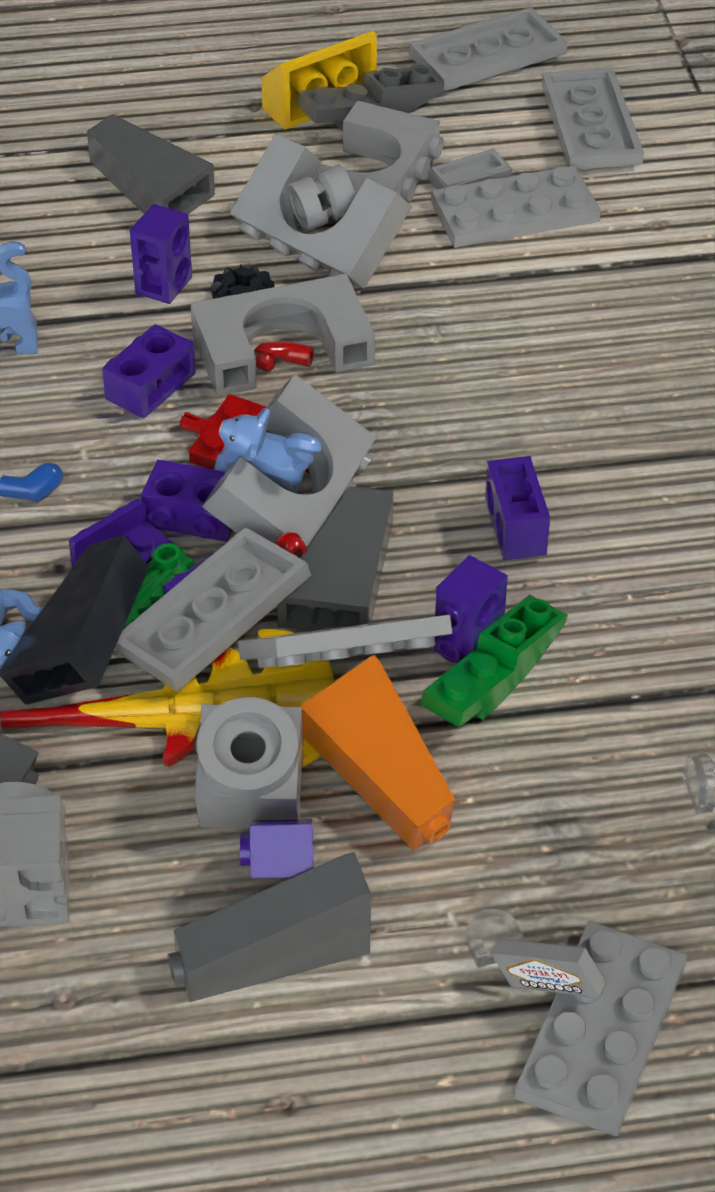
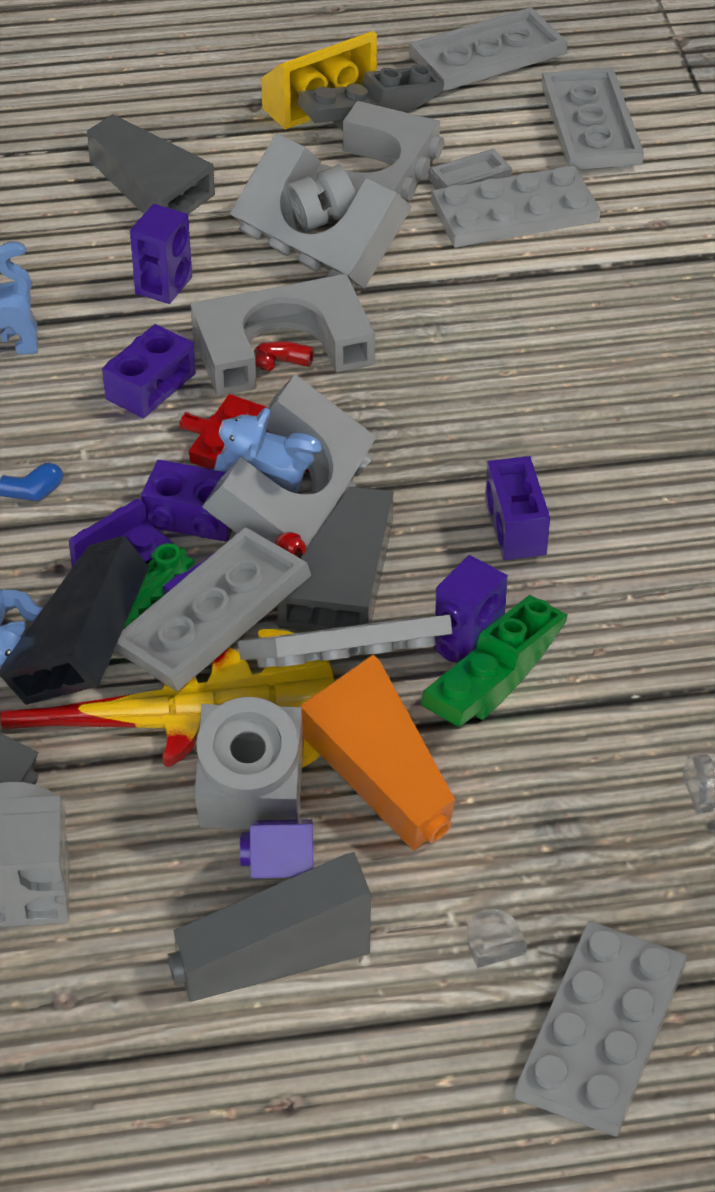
(226, 283): black gear -> none
(548, 967): light grey tile -> none

